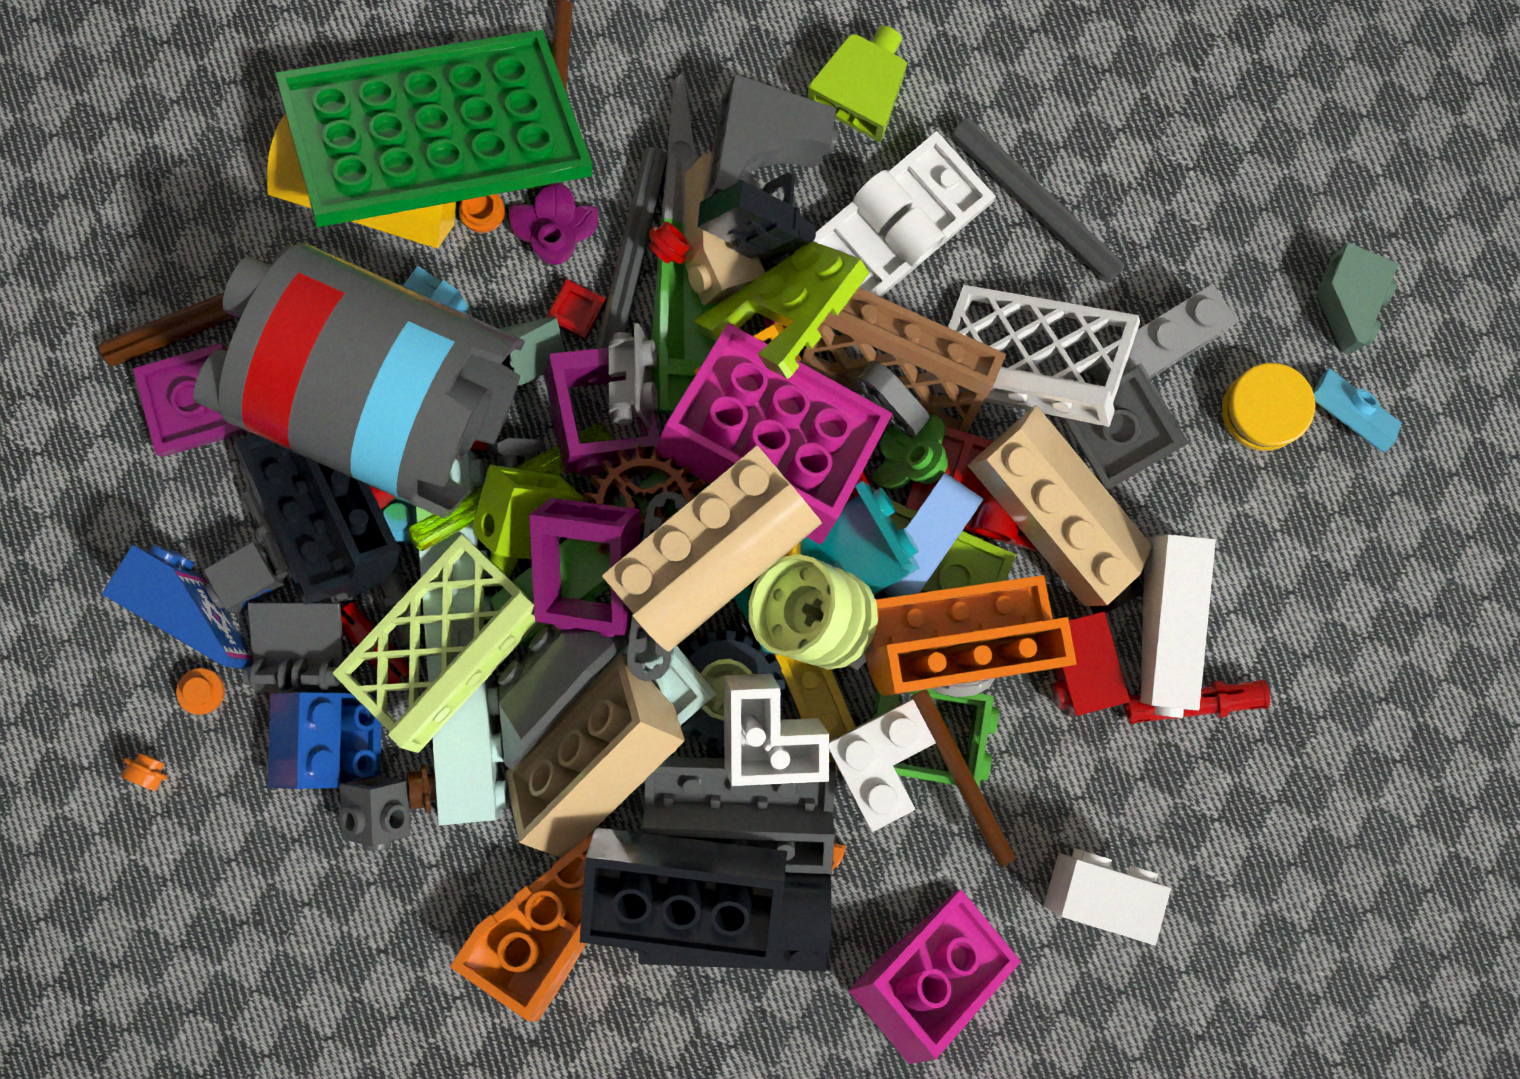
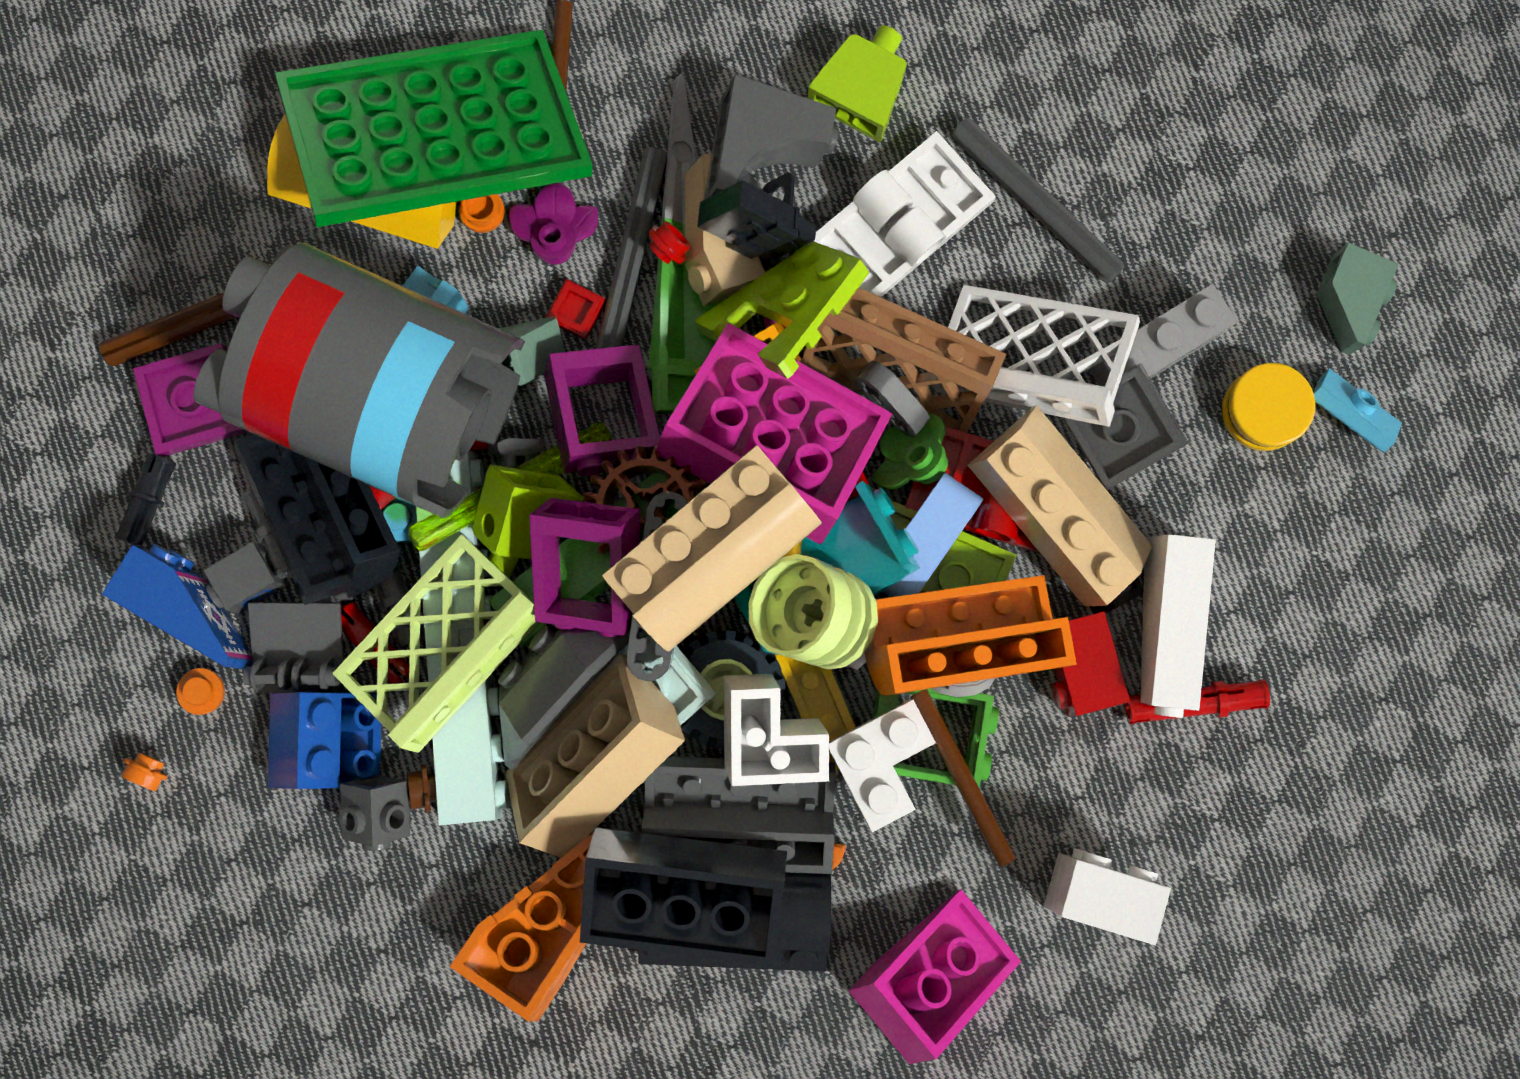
(145, 499): none -> black axle
(636, 394): light grey hinge -> none

